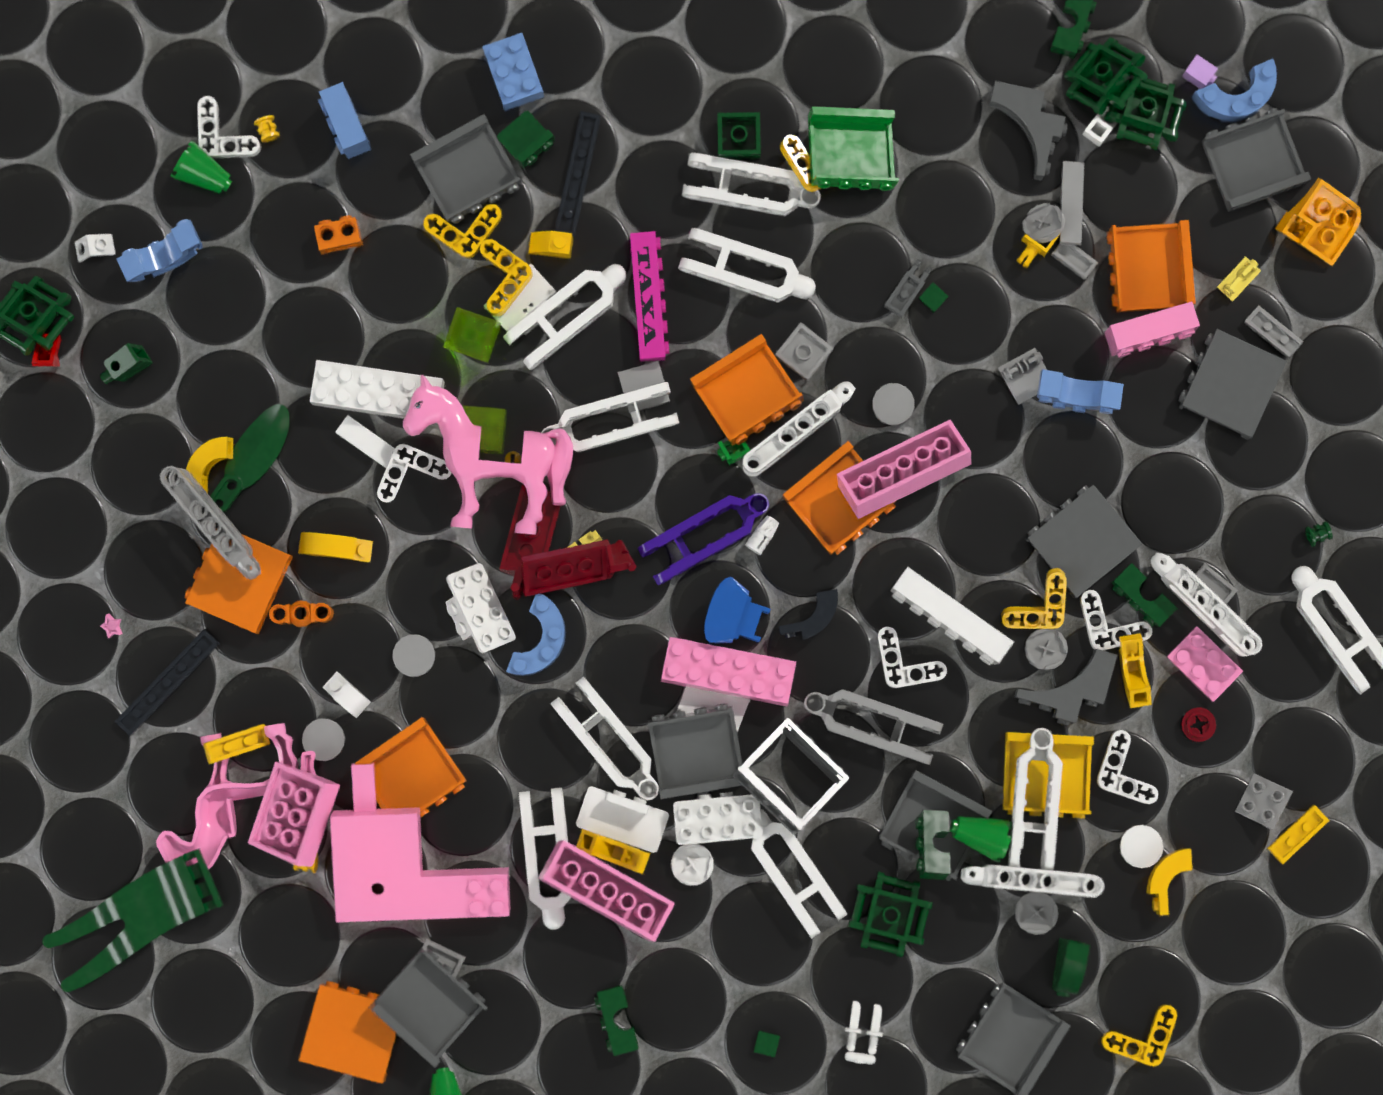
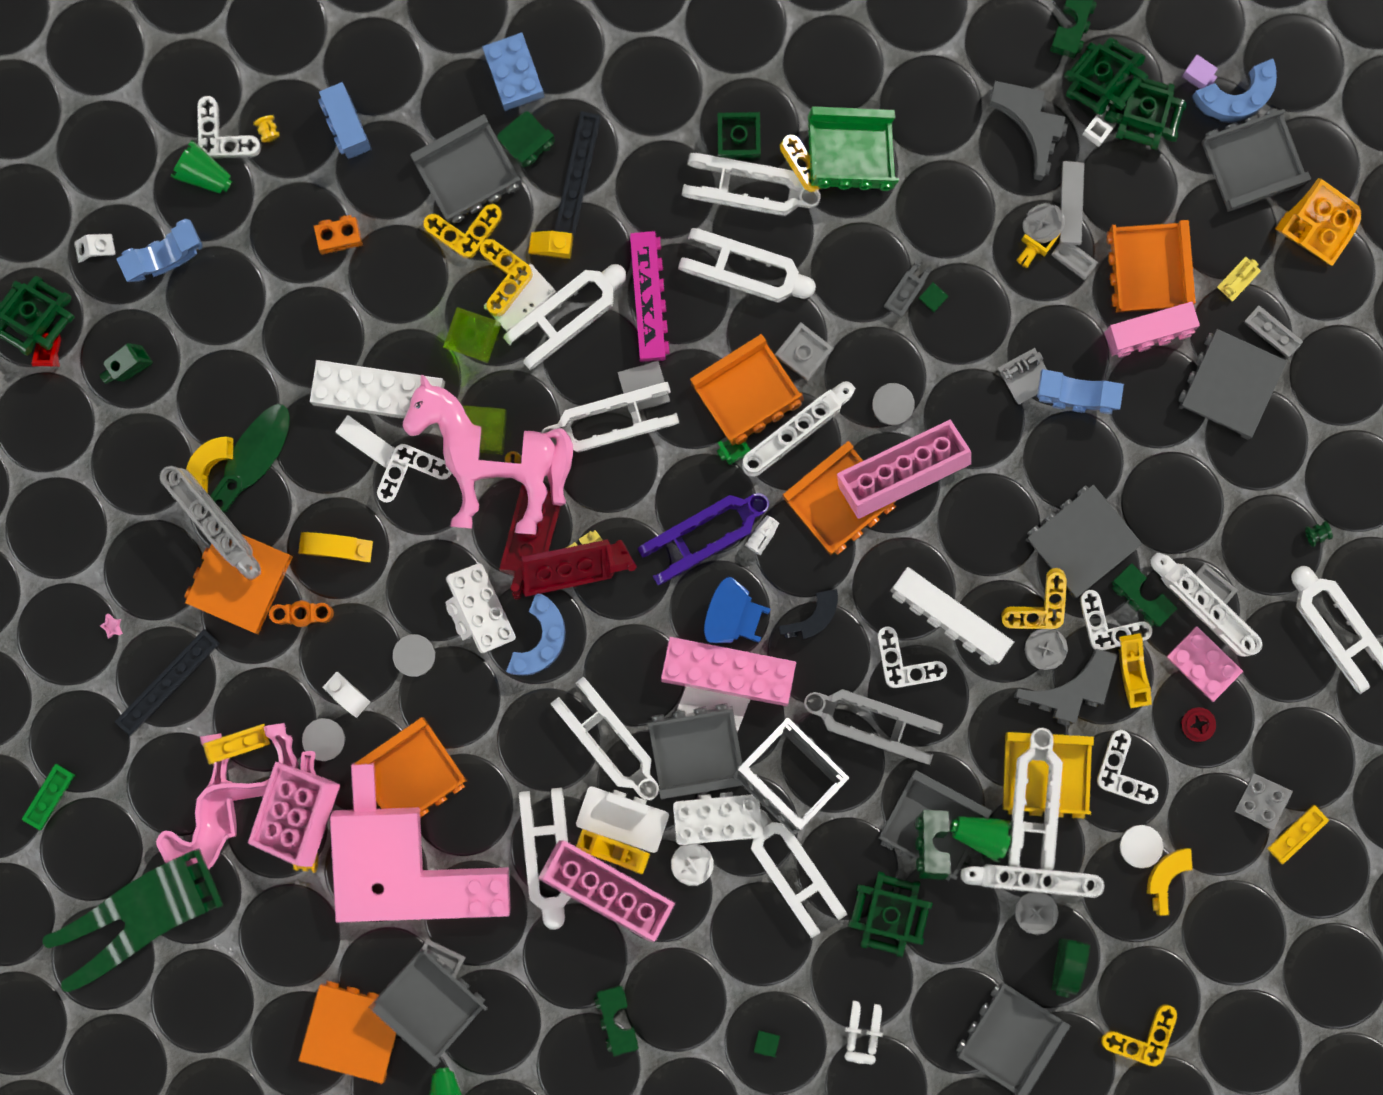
(48, 797): none -> green plate

